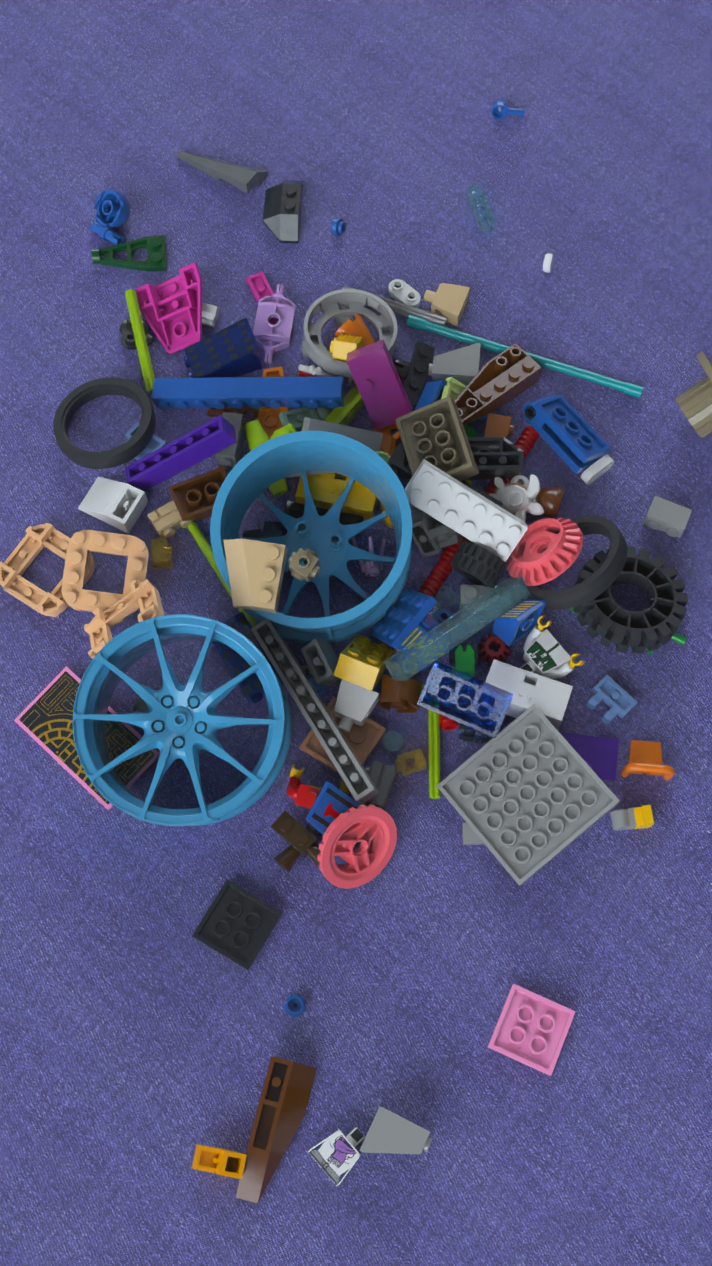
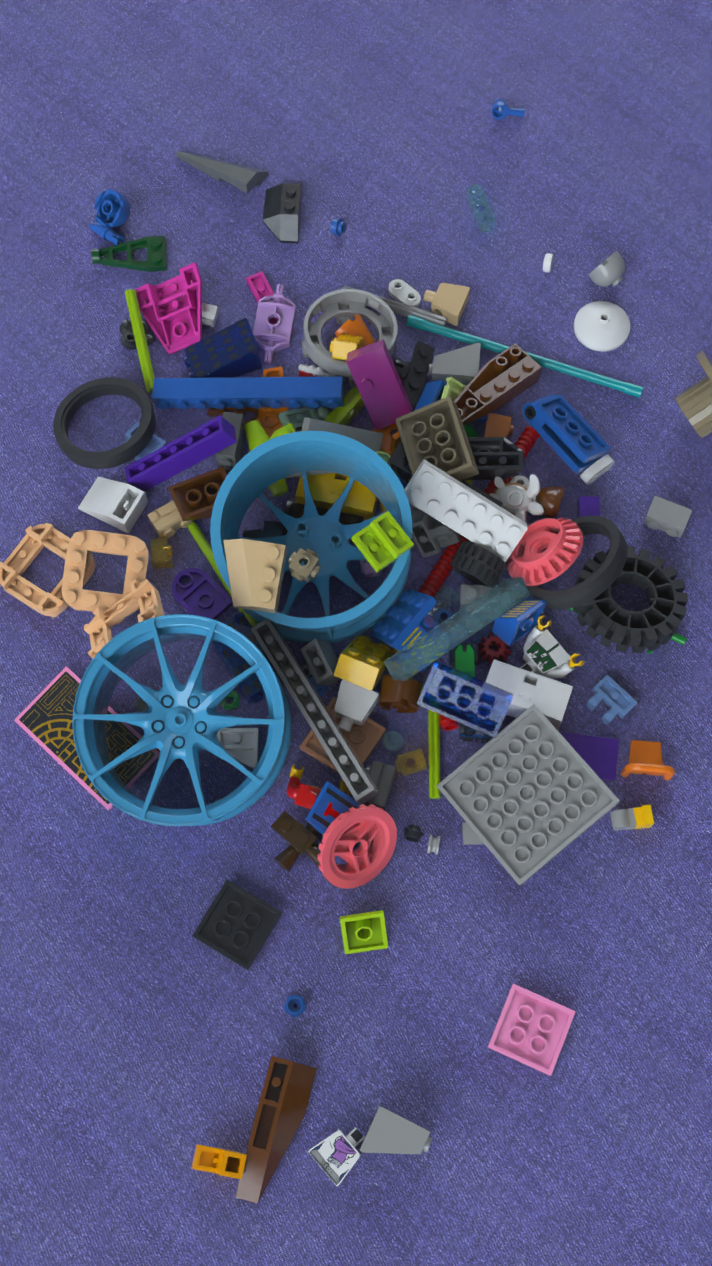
(201, 596): none -> dark purple tile
(233, 694): none -> green plate
(241, 744): none -> white wing
(364, 932): none -> lime slope
(382, 541): none -> lime slope
(412, 833): none -> black plate
(433, 845): none -> light grey bush
(588, 506): none -> dark purple brick
(599, 333): none -> white dish
(609, 271): none -> light grey cylinder

